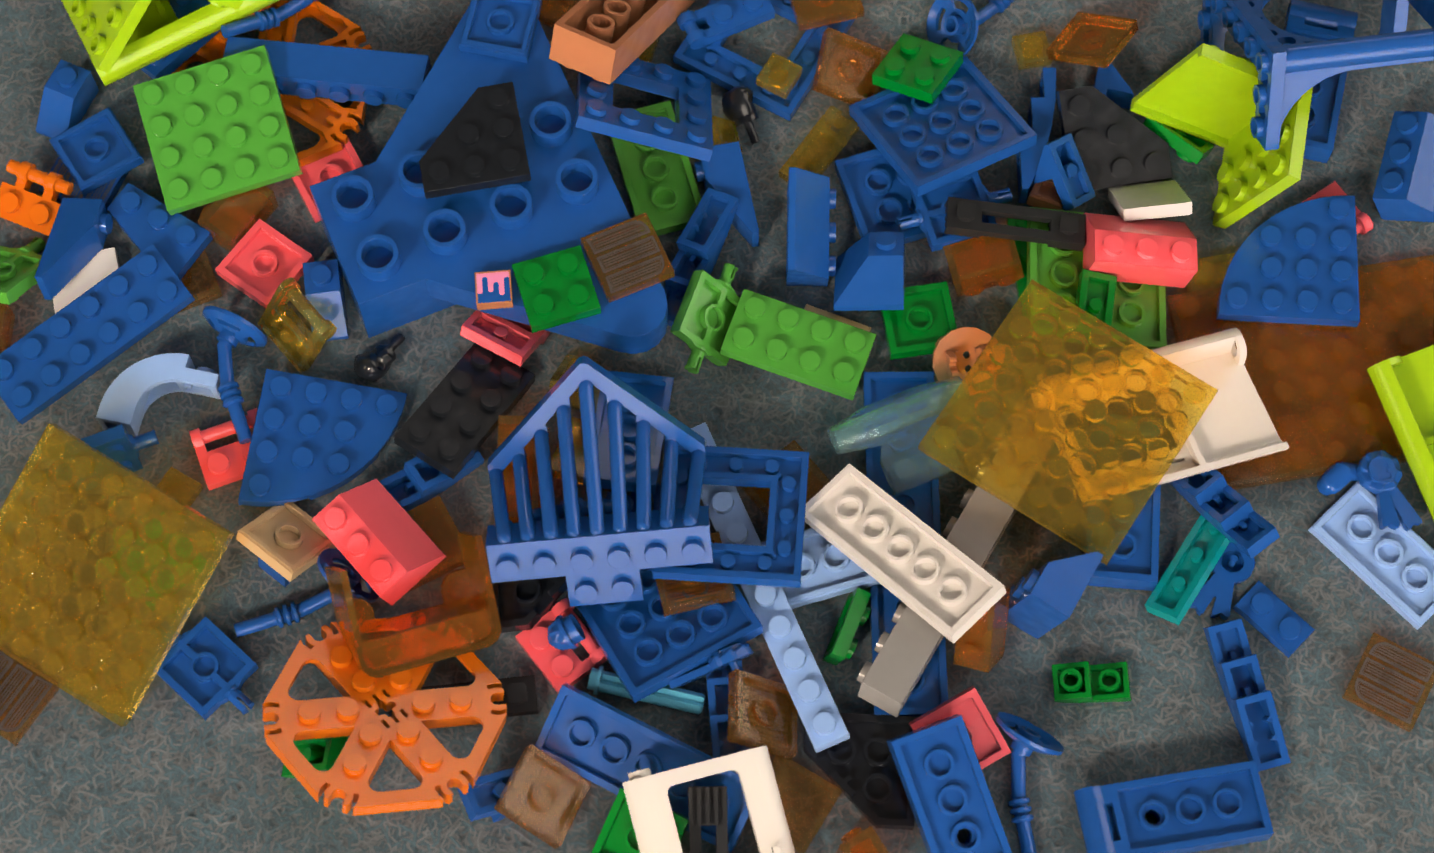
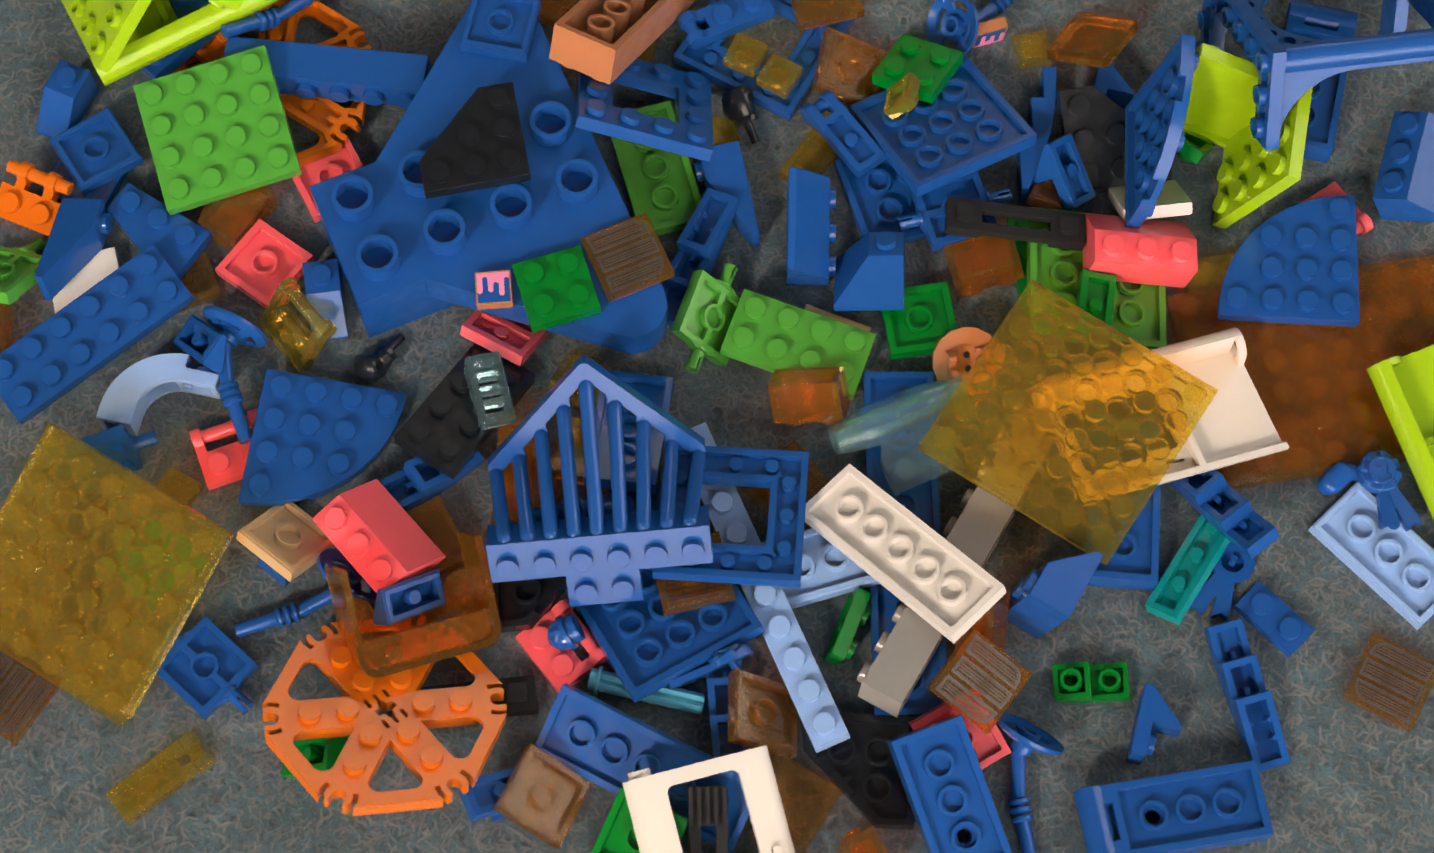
(159, 778): none -> clear yellow plate
(202, 343): none -> blue slope
(409, 598): none -> blue slope
(485, 369): none -> clear light blue slope
(745, 54): none -> clear yellow plate
(809, 395): none -> clear orange brick
(843, 134): none -> blue plate
(902, 96): none -> clear yellow plate
(979, 681): none -> tile
(991, 31): none -> tile
(1150, 716): none -> blue slope
(1156, 129): none -> blue plate

